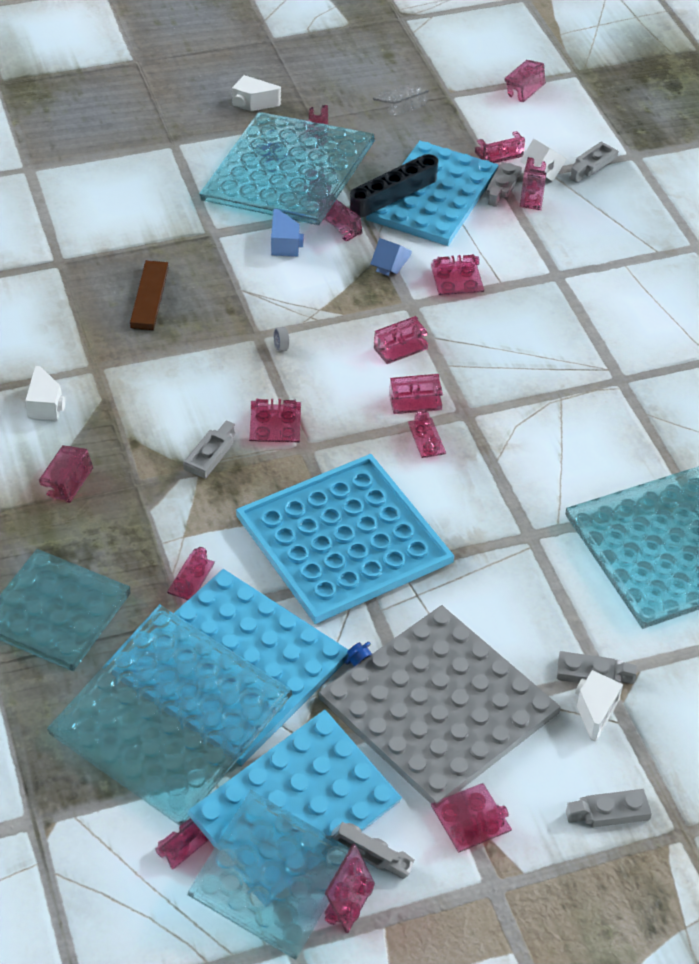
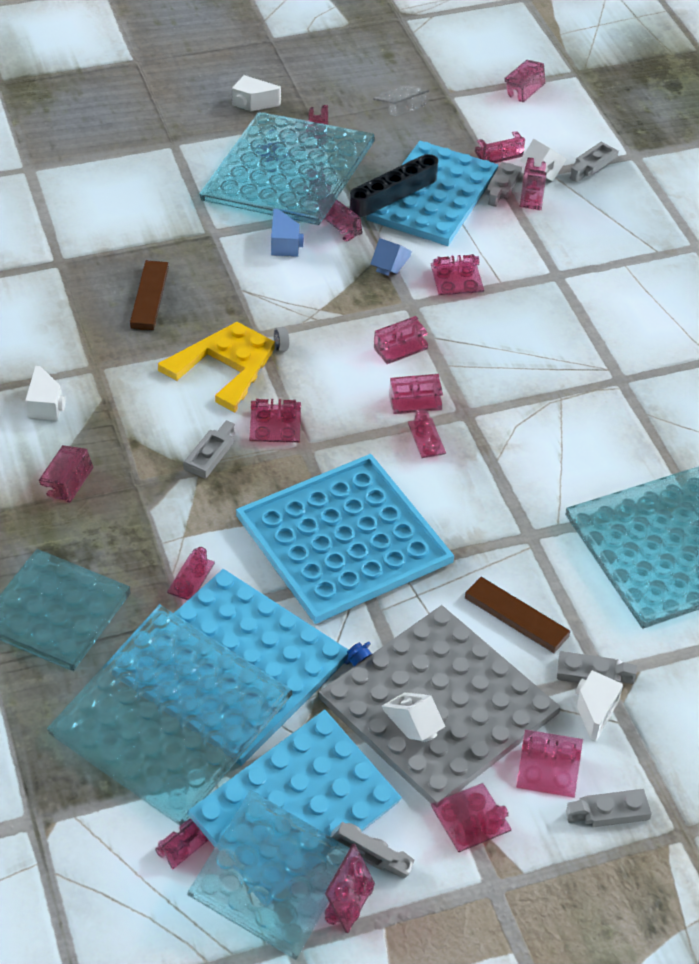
(233, 346): none -> yellow wing
(415, 716): none -> white slope
(517, 614): none -> reddish brown tile
(549, 763): none -> clear pink hinge

